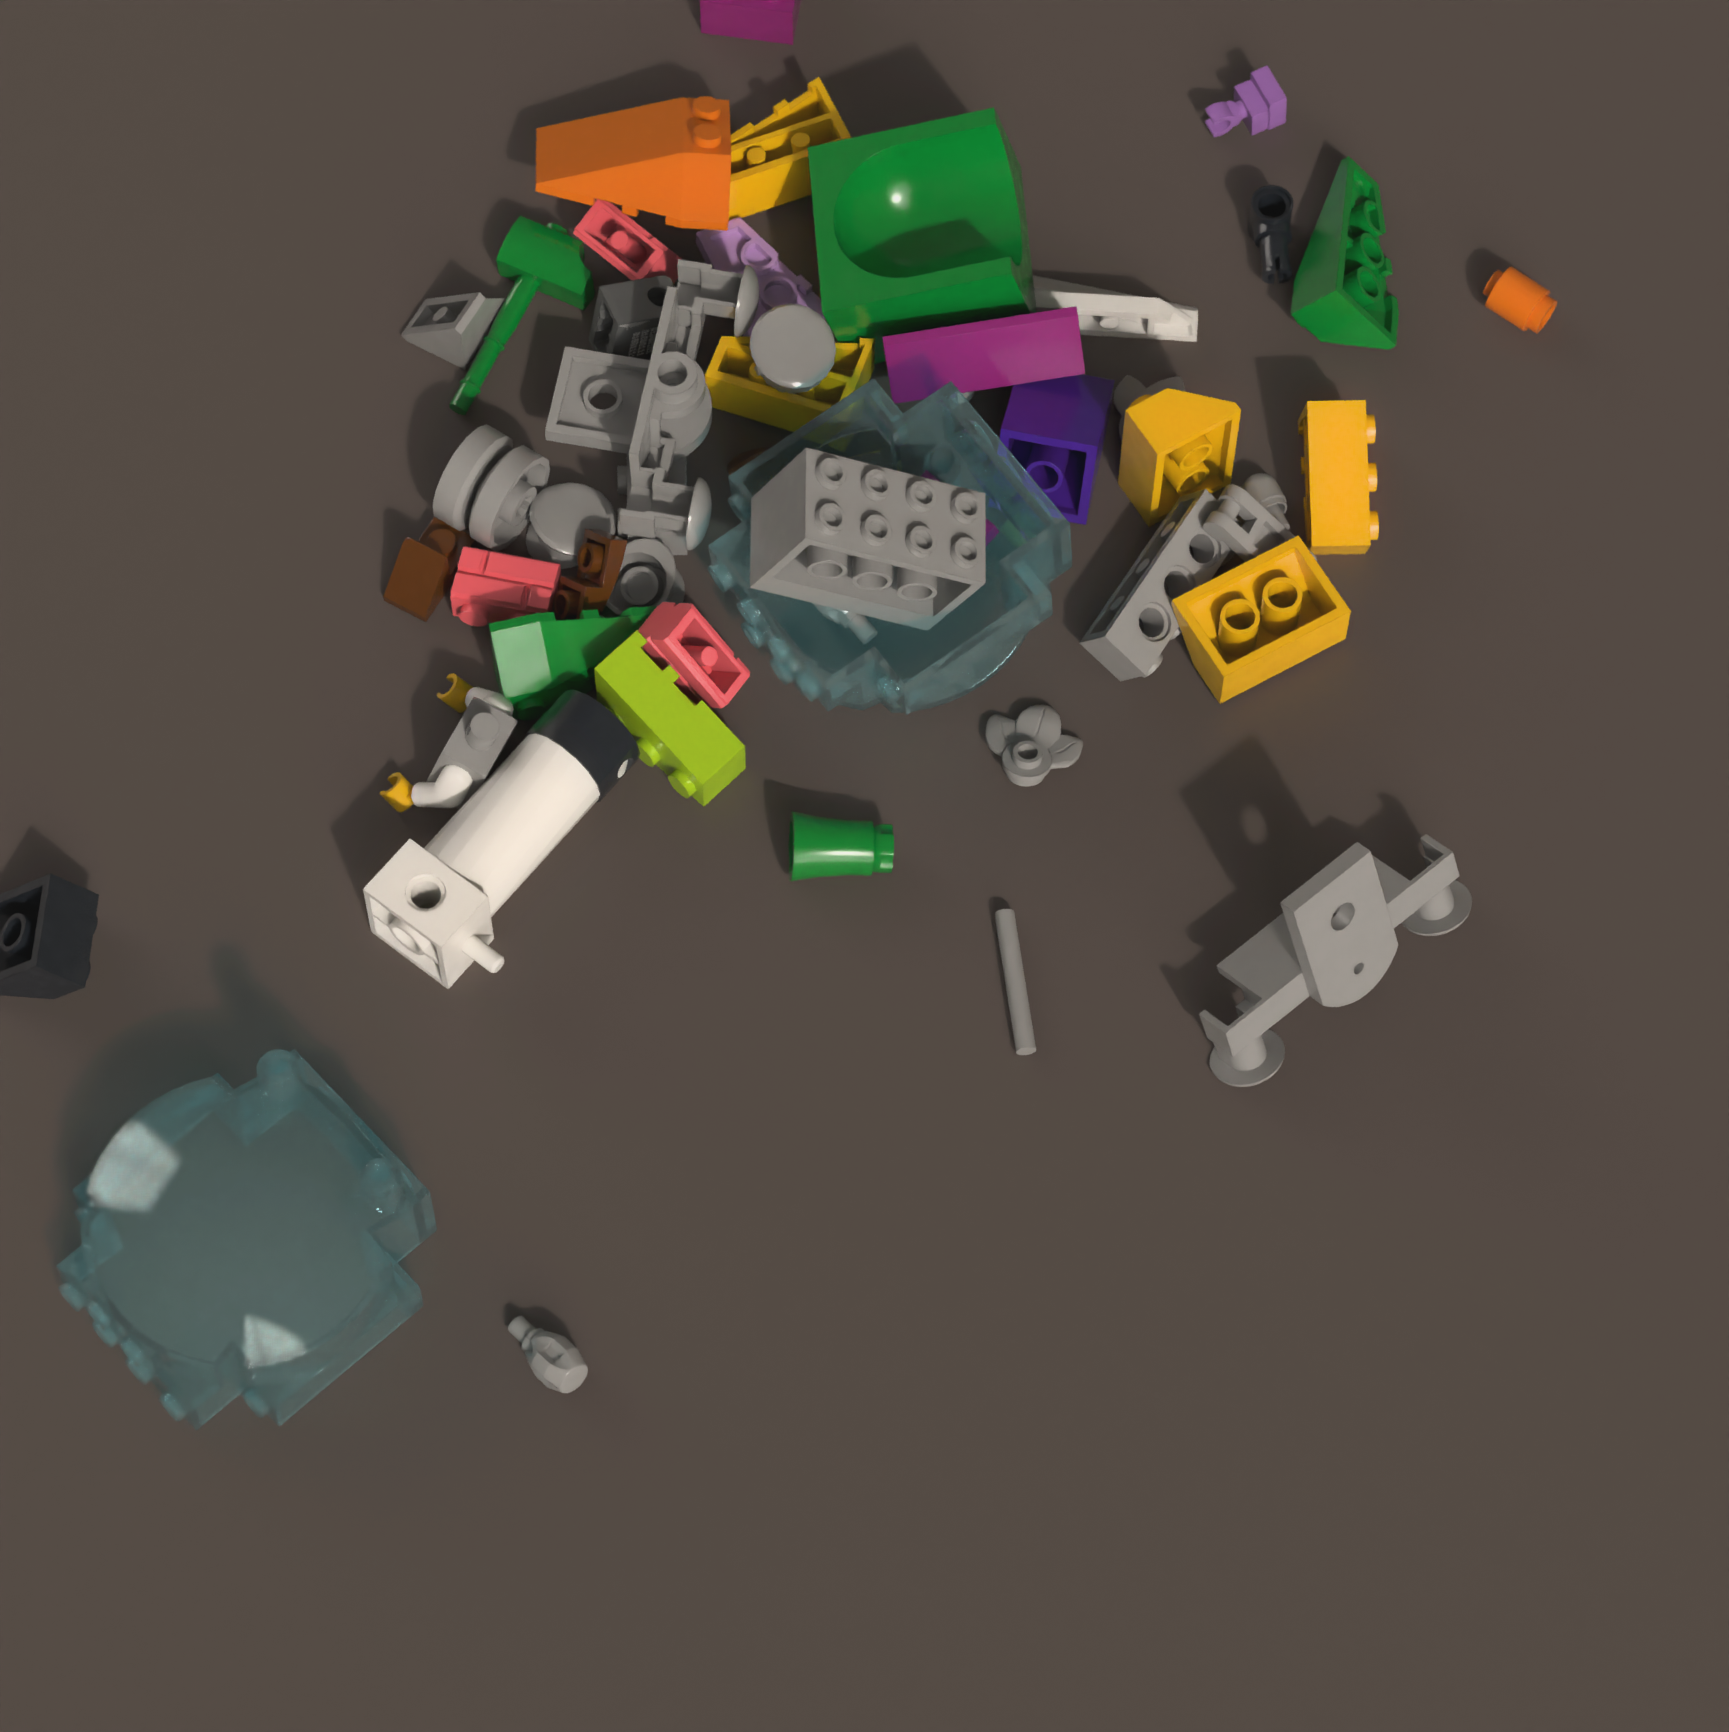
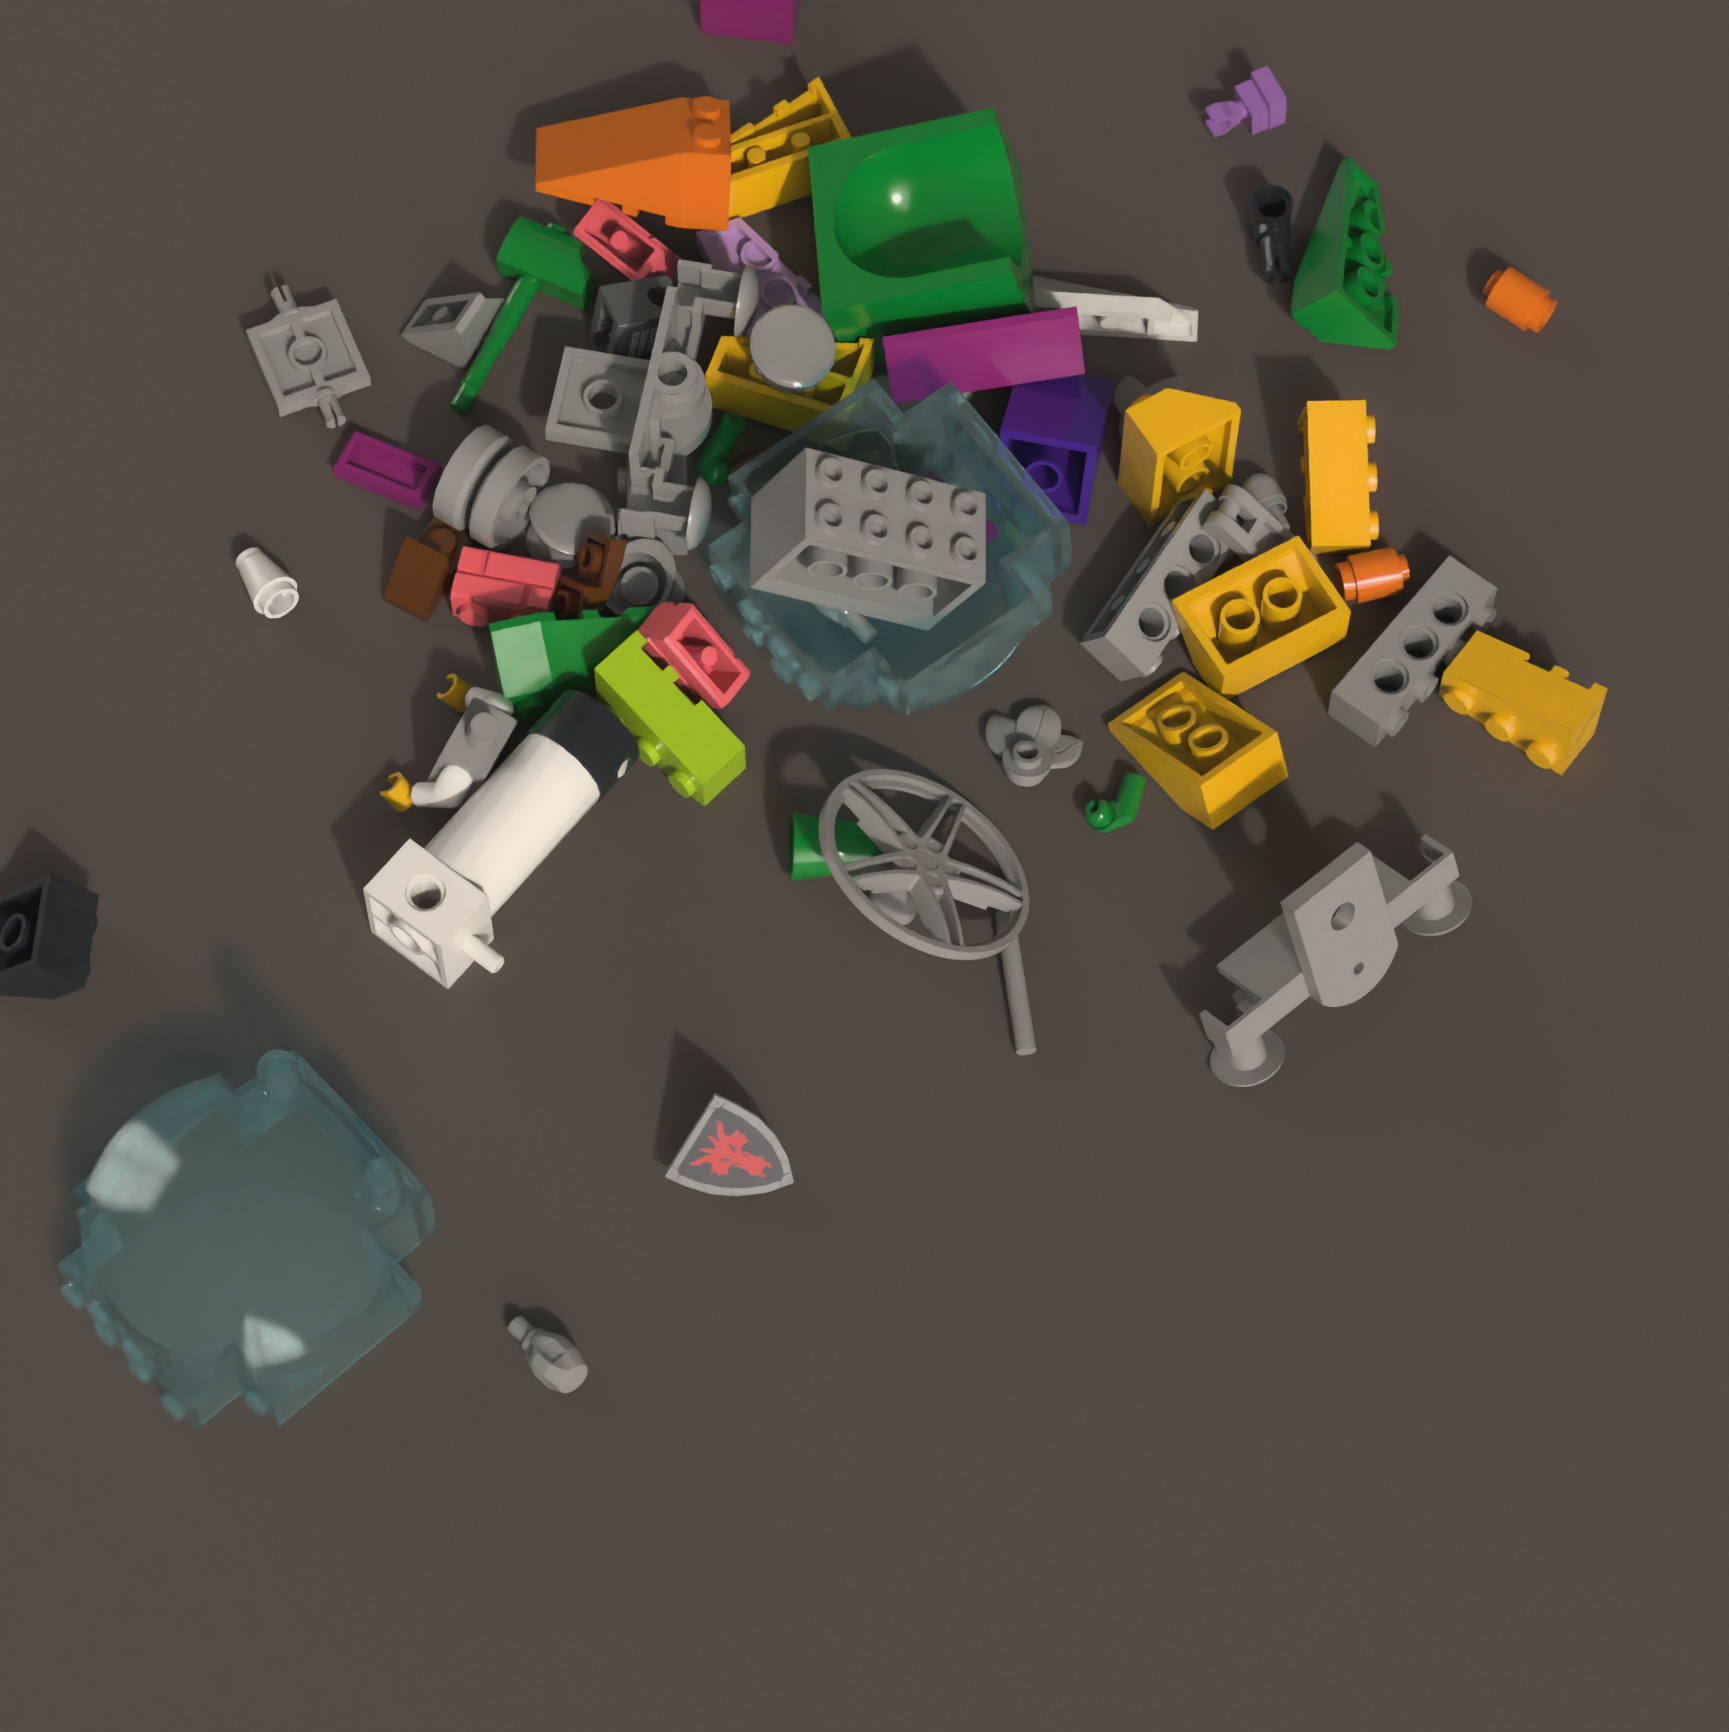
(267, 584): none -> white cone
(308, 357): none -> light grey plate
(387, 470): none -> magenta tile
(713, 459): none -> green arm
(731, 1153): none -> shield
(918, 867): none -> light grey wheel
(1120, 811): none -> green arm
(1201, 749): none -> yellow slope
(1371, 575): none -> orange brick
(1449, 592): none -> light grey brick
(1522, 701): none -> yellow wedge

